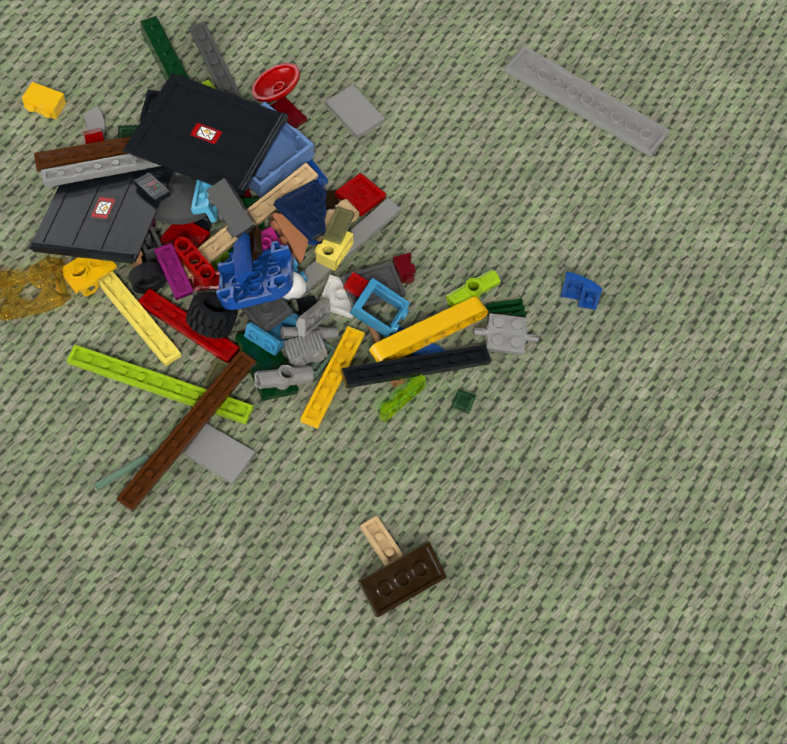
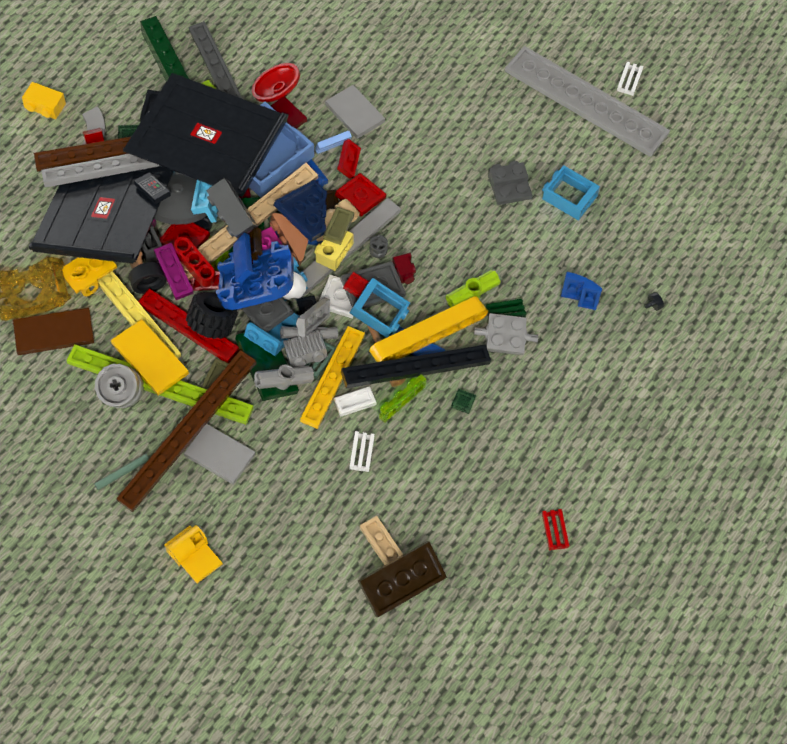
(53, 331): none -> reddish brown tile
(108, 381): none -> light grey wheel
(149, 357): none -> yellow tile
(192, 552): none -> yellow piece
(332, 142): none -> light blue tile
(349, 158): none -> red plate
(354, 401): none -> white tile
(364, 437): none -> white tile
(378, 242): none -> dark grey wheel
(509, 183): none -> dark grey plate
(552, 514): none -> red tile
(577, 181): none -> dark azure window
(633, 68): none -> white tile
(654, 301): none -> black tile

